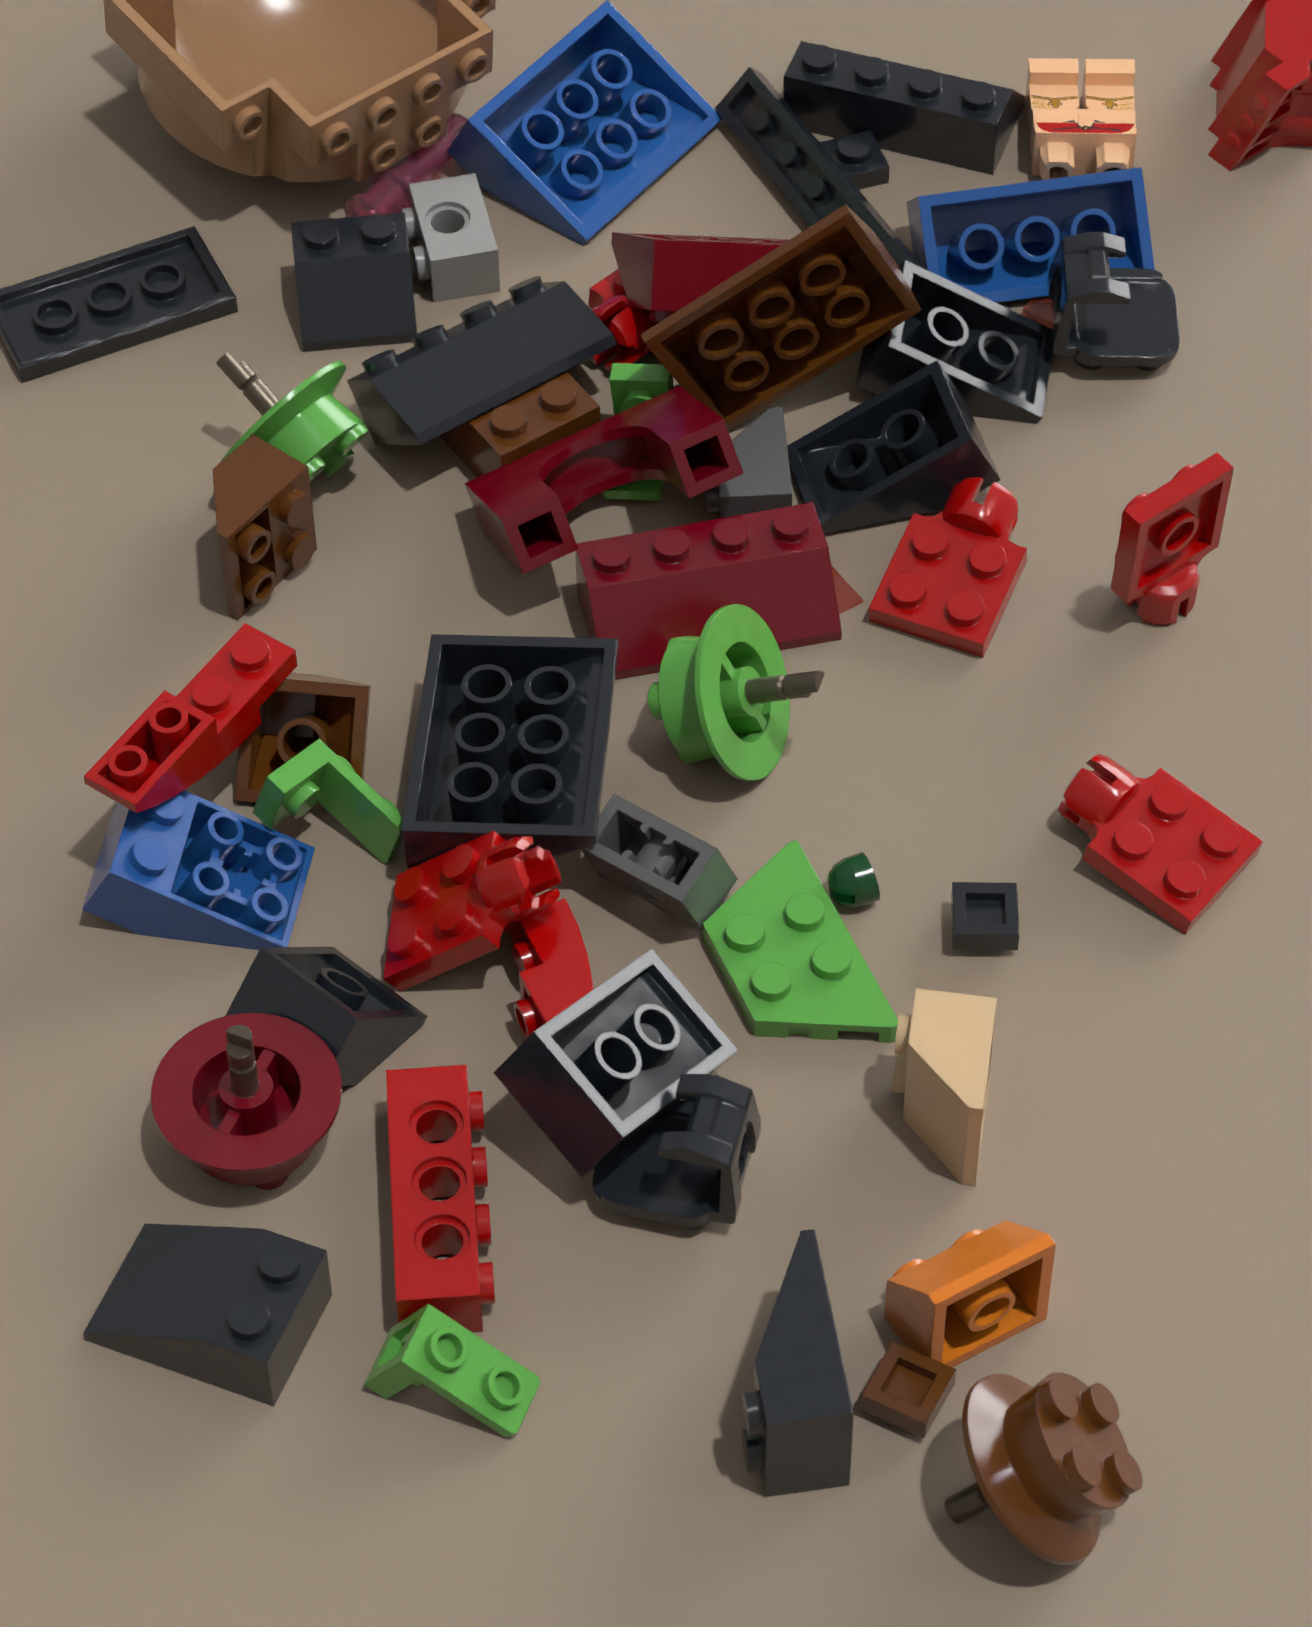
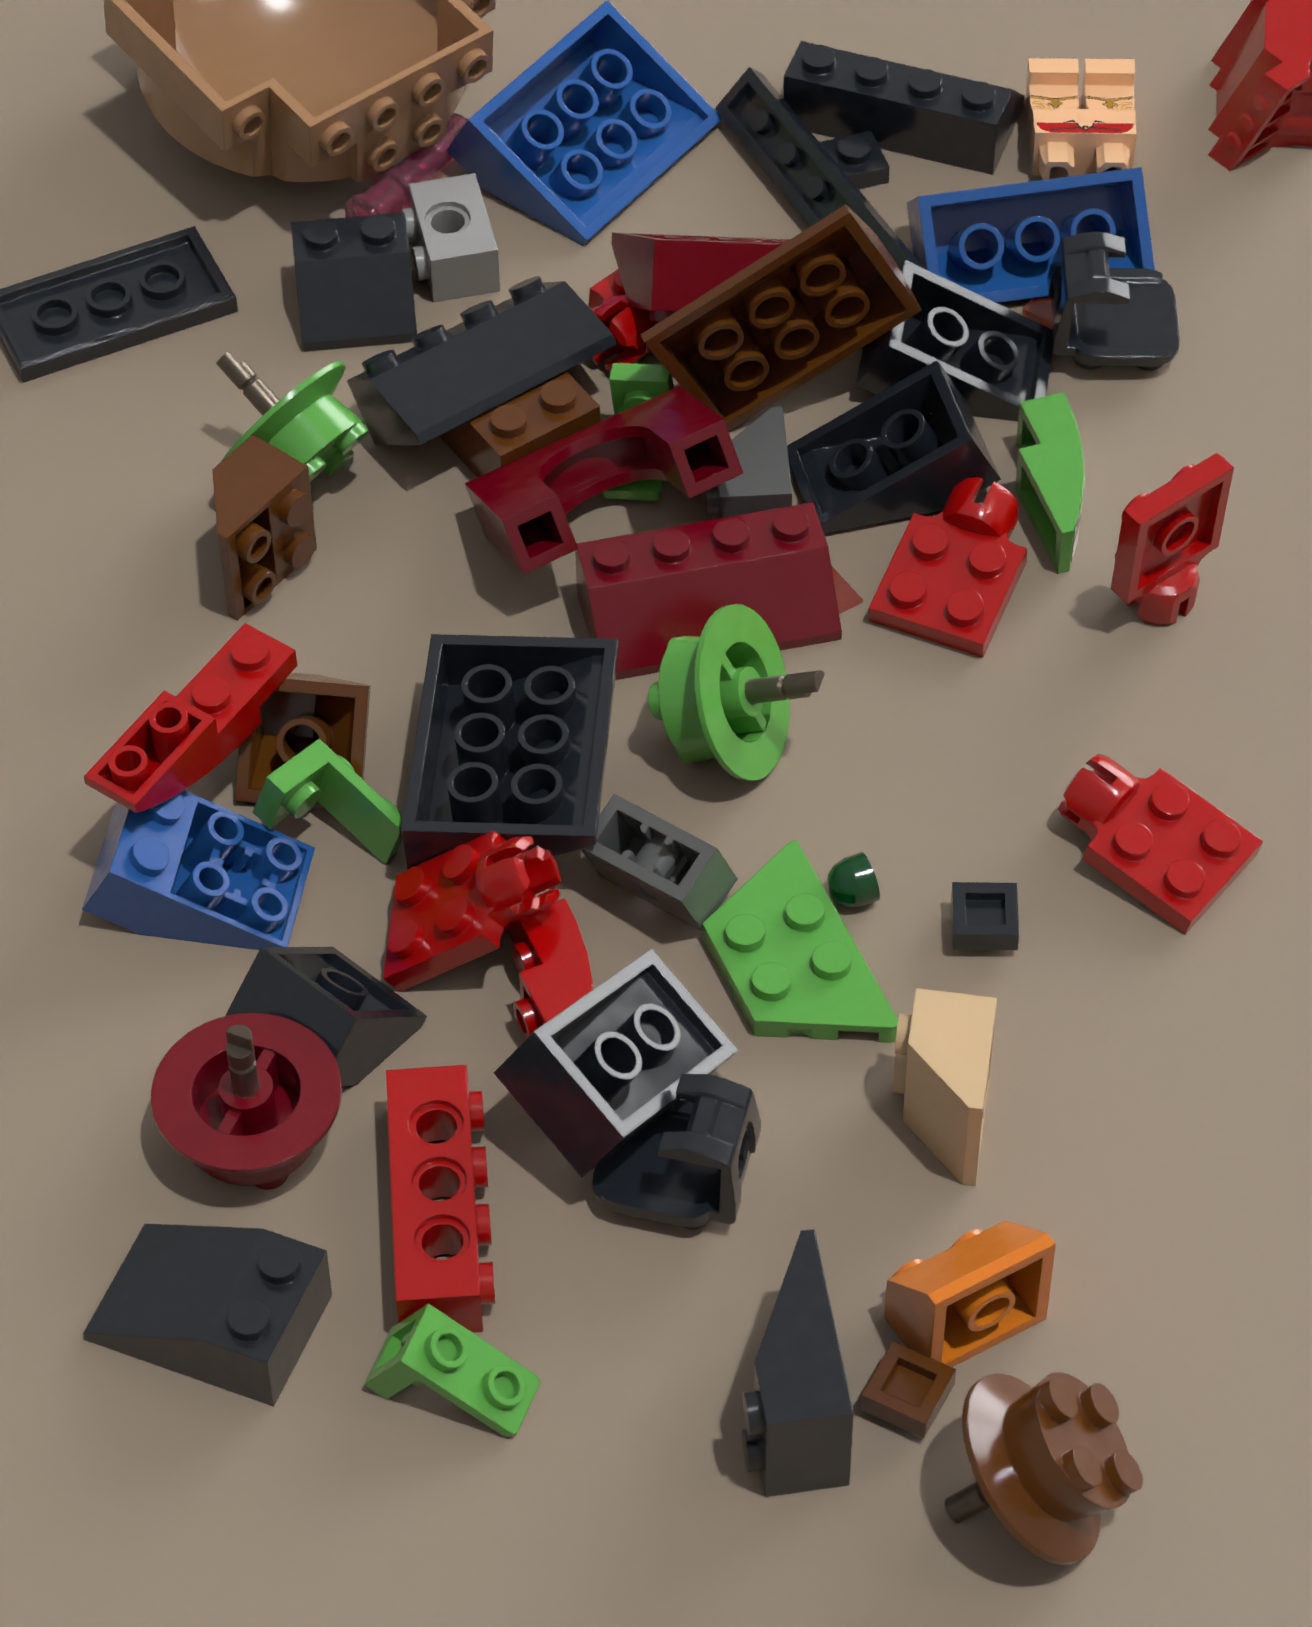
(1051, 474): none -> bright green slope

